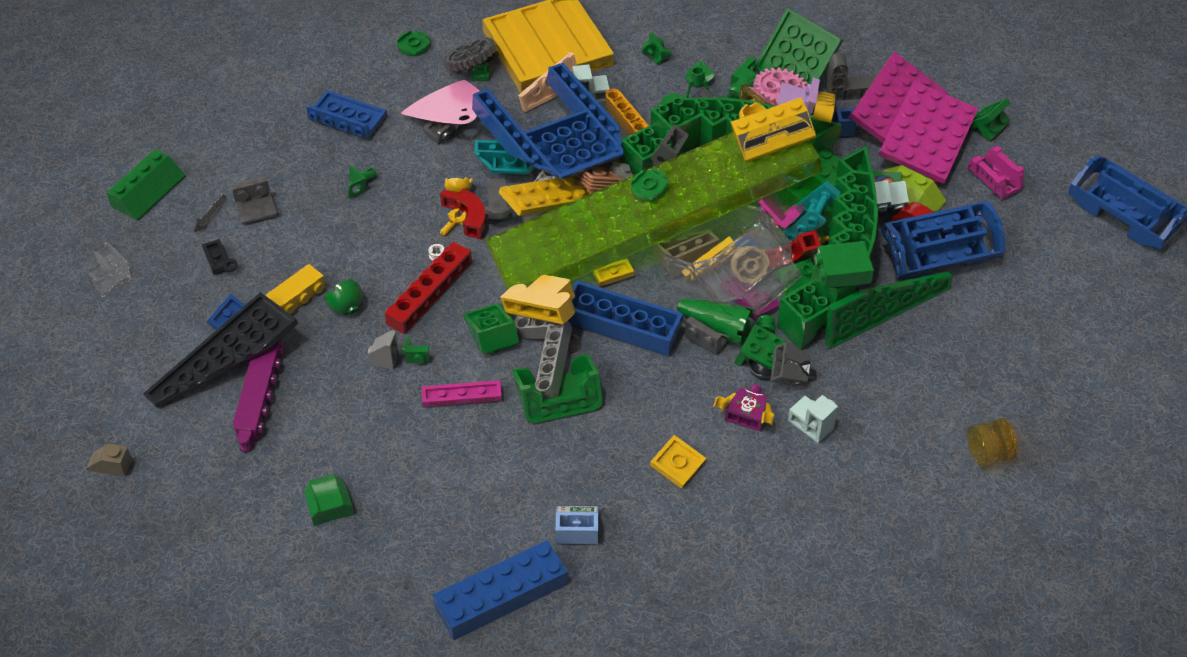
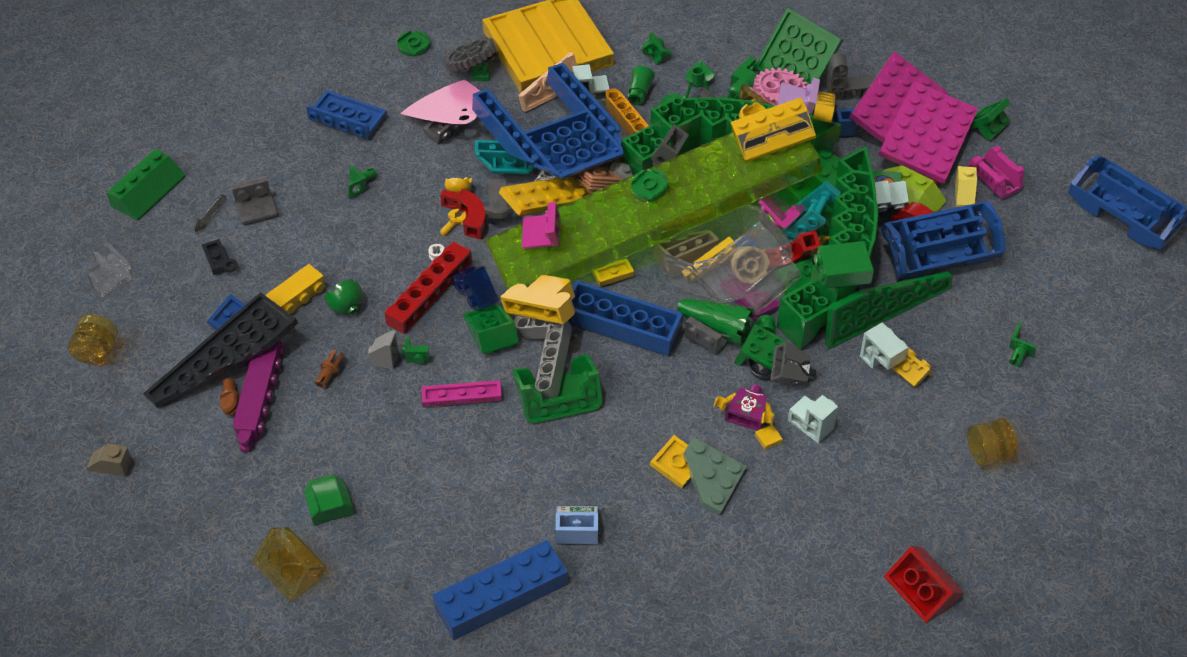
(92, 339): none -> clear yellow wheel
(229, 397): none -> dark orange arm
(288, 562): none -> clear yellow slope
(329, 369): none -> dark orange arm
(477, 286): none -> clear blue brick
(542, 229): none -> dark pink bracket
(640, 83): none -> green plant
(712, 474): none -> sand green plate
(768, 437): none -> yellow tile
(882, 347): none -> light aqua brick
(913, 369): none -> yellow bracket
(923, 583): none -> red slope
(965, 186): none -> light yellow slope
(1020, 348): none -> green bracket

